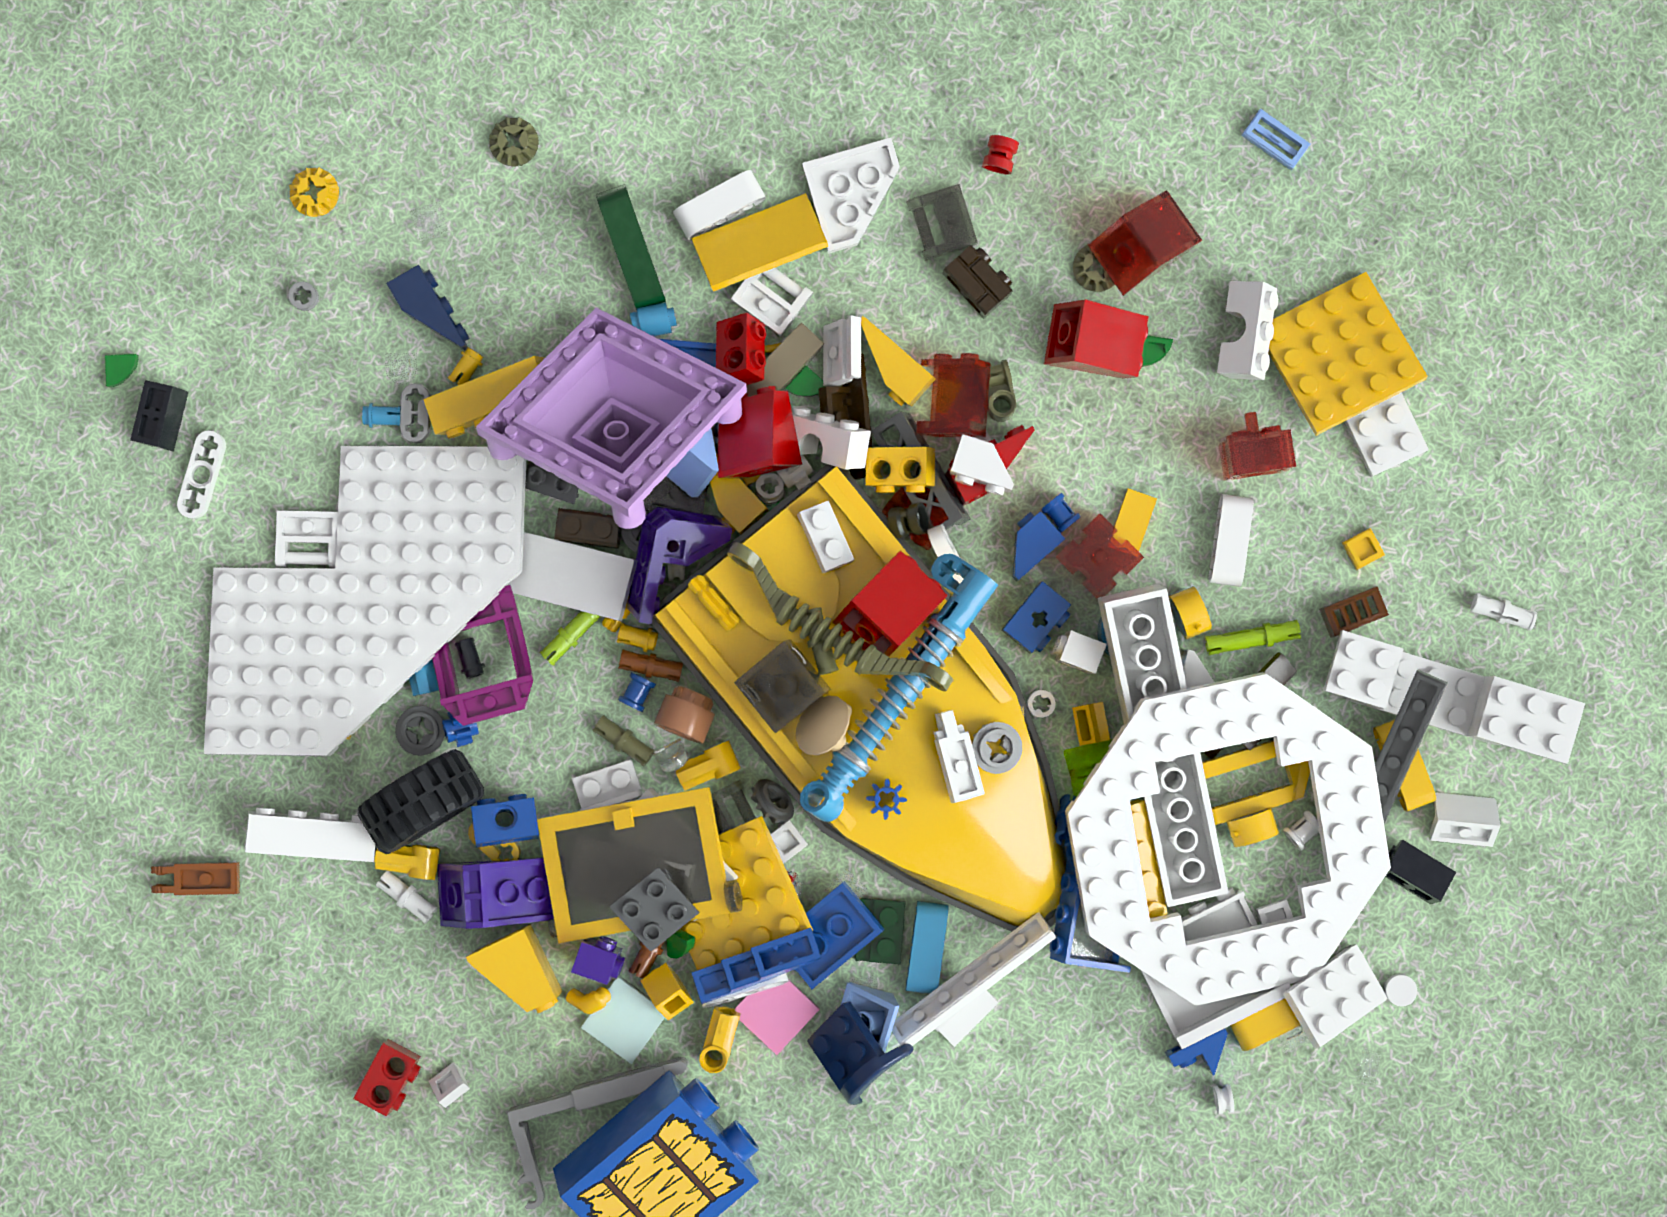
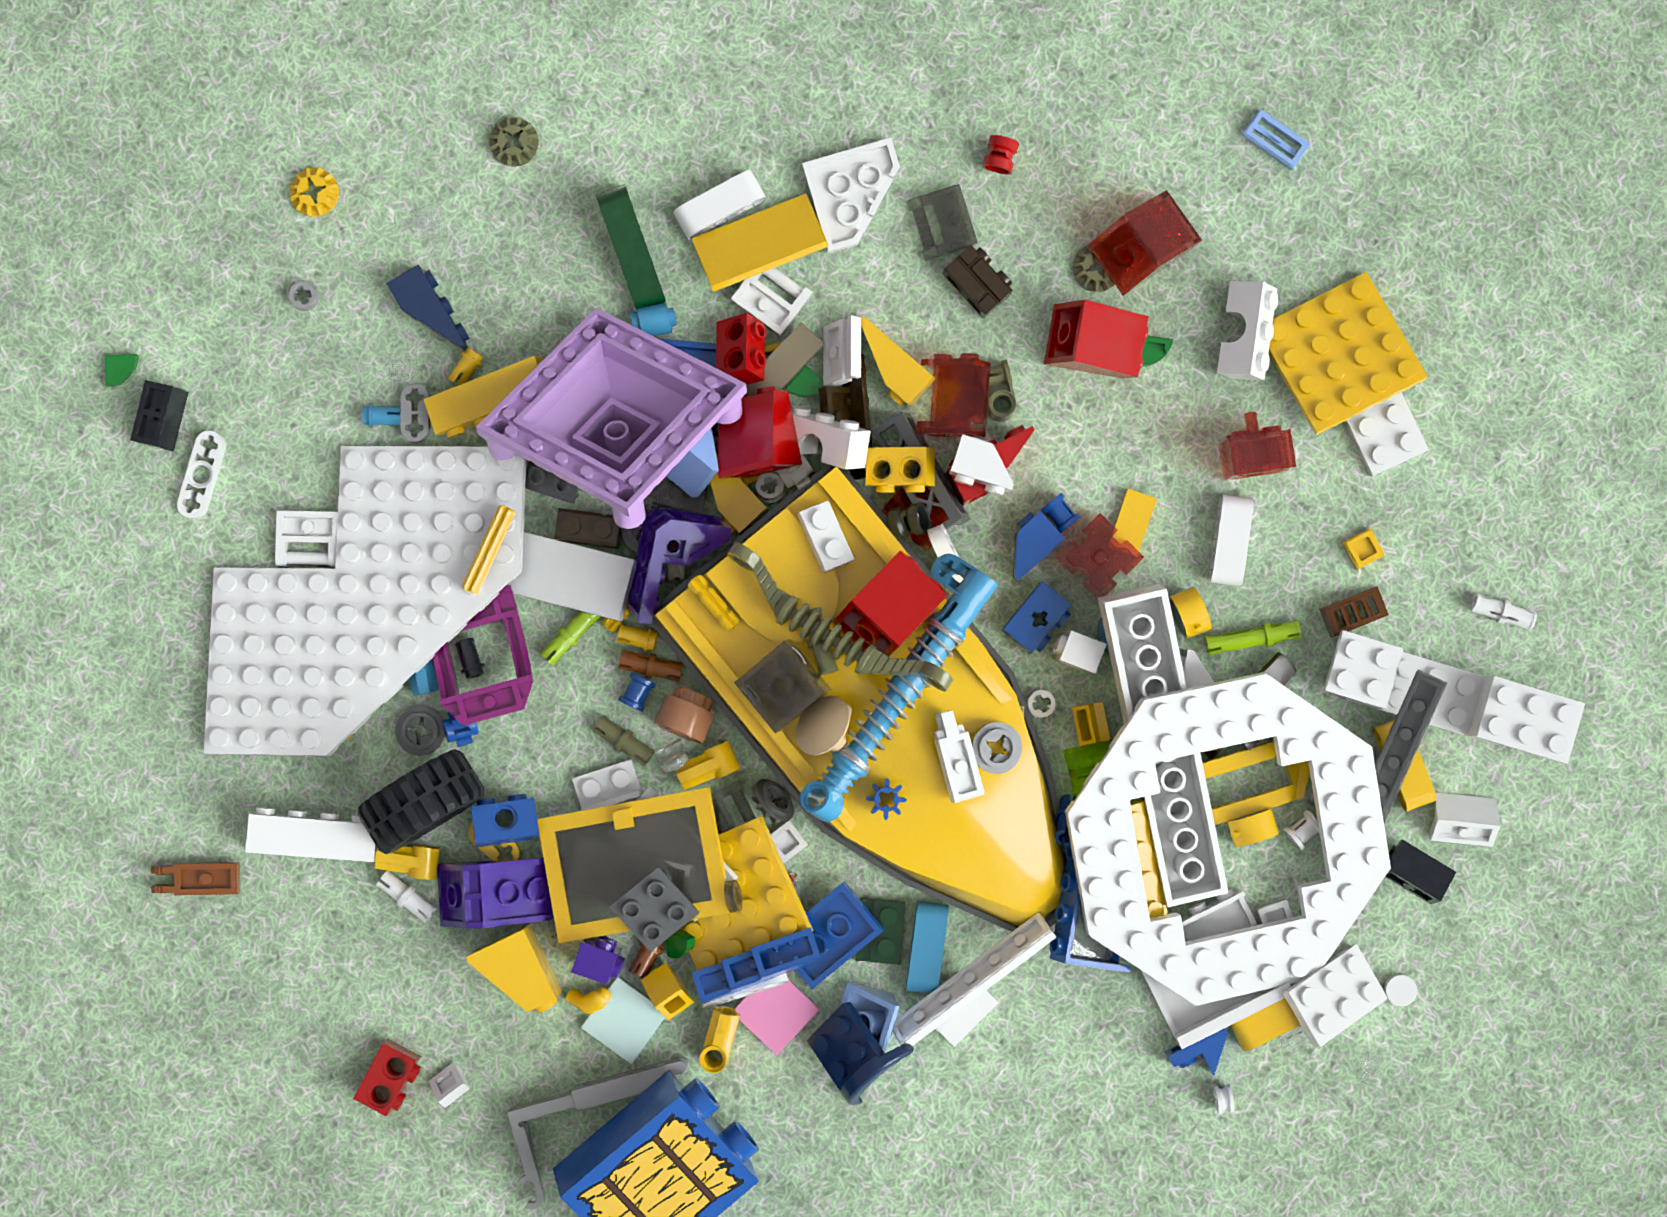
(488, 549): none -> yellow axle

